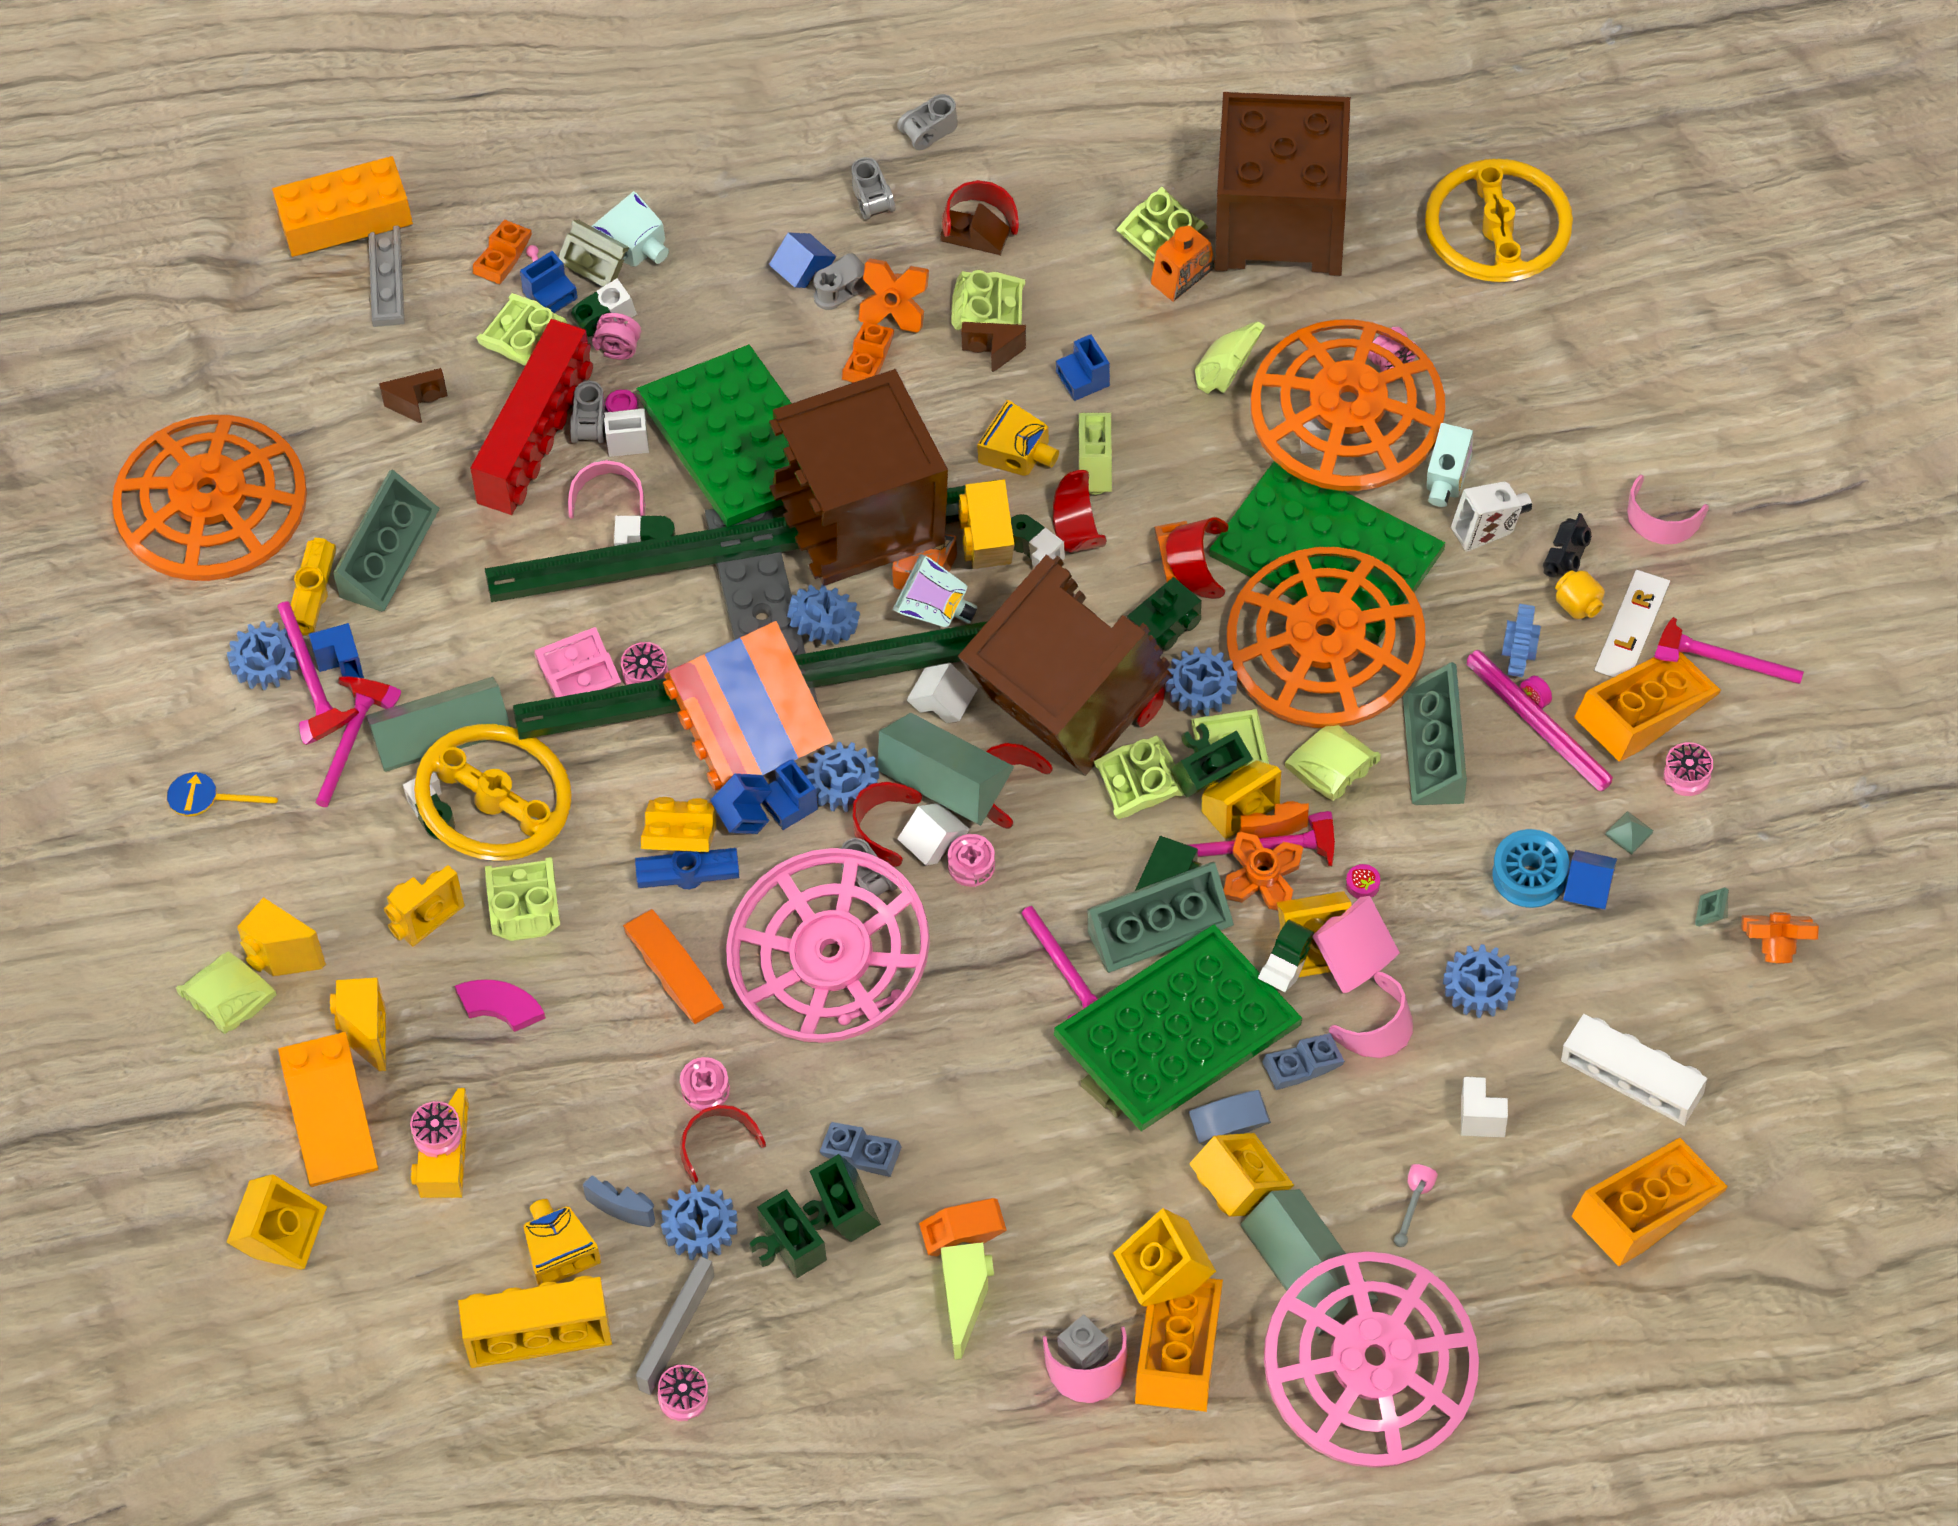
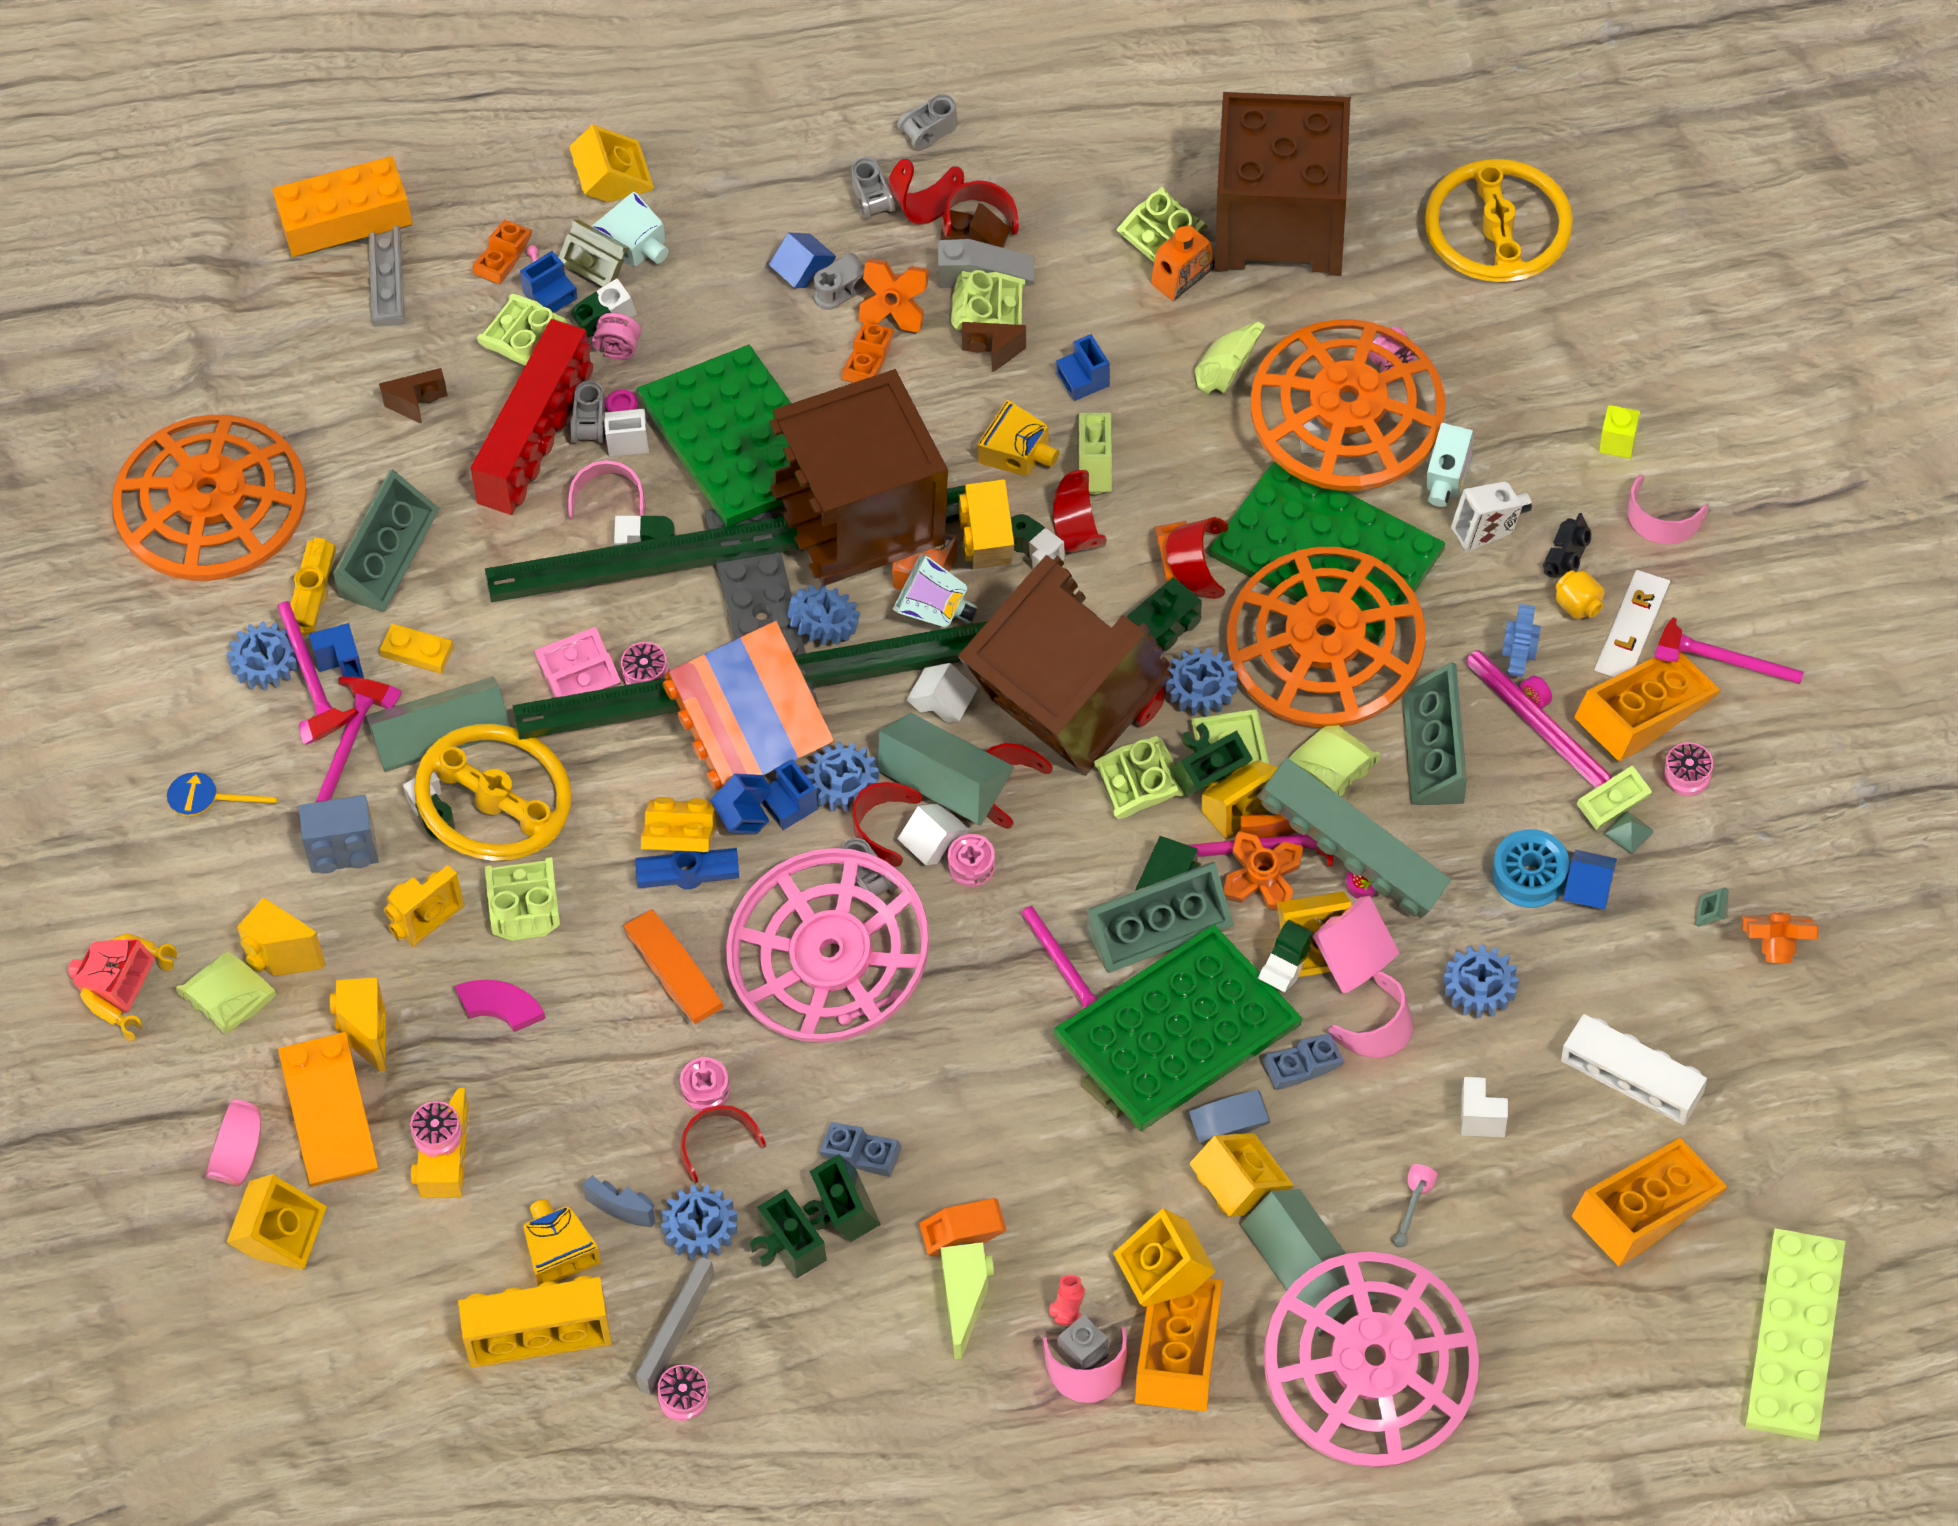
(114, 974): none -> coral torso
(235, 1144): none -> bright pink piece
(338, 834): none -> sand blue brick
(416, 648): none -> yellow plate
(610, 164): none -> yellow slope
(927, 204): none -> red piece
(973, 255): none -> light grey slope
(1068, 1301): none -> coral arm
(1353, 838): none -> sand green brick
(1614, 797): none -> yellowish green plate
(1619, 431): none -> neon yellow brick
(1795, 1334): none -> yellowish green plate

